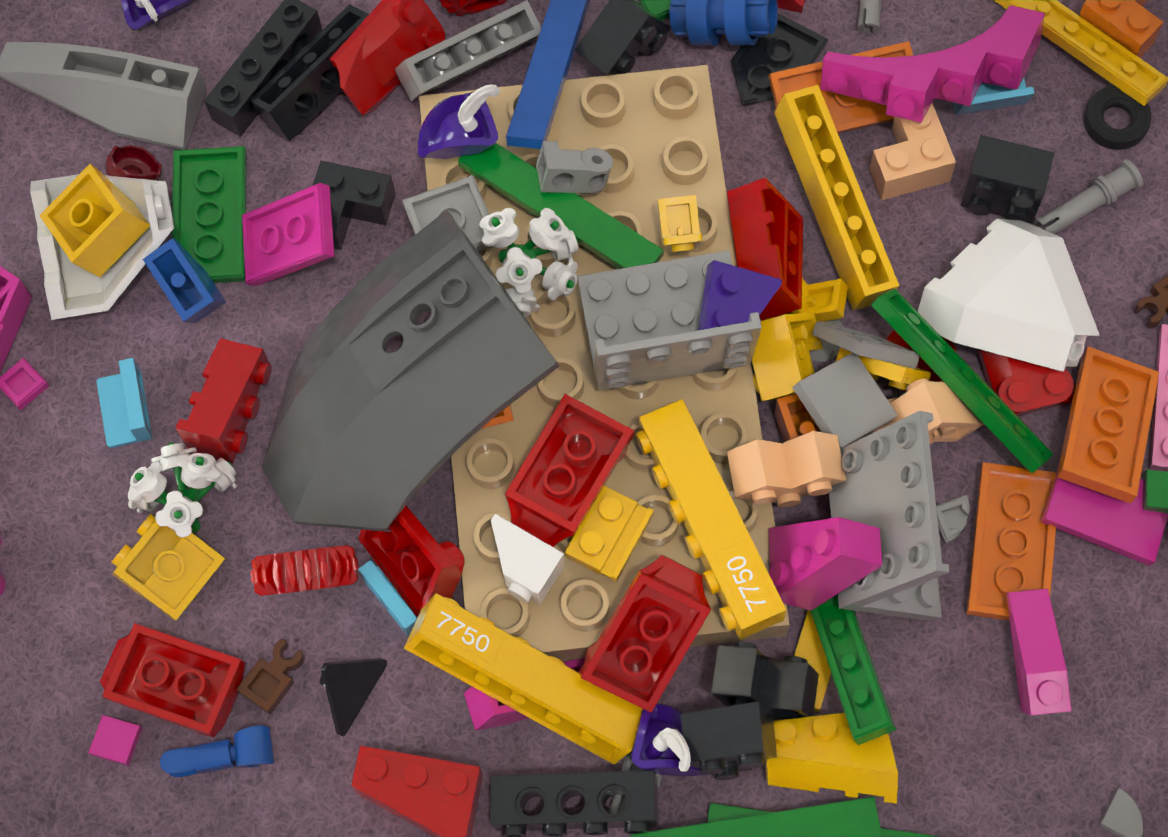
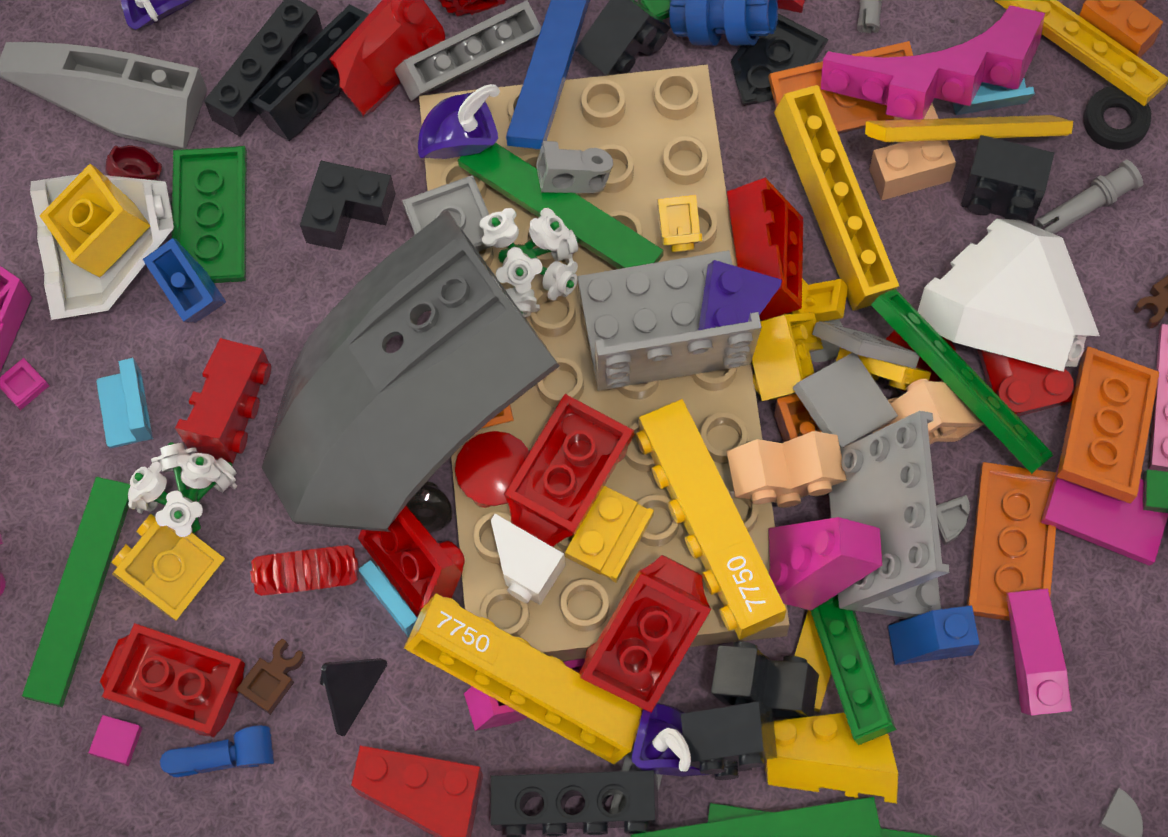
(78, 593): none -> green tile
(288, 235): dark pink tile -> none
(431, 507): none -> clear smoke brick
(489, 466): none -> red dish
(934, 636): none -> blue slope
(968, 128): none -> yellow tile

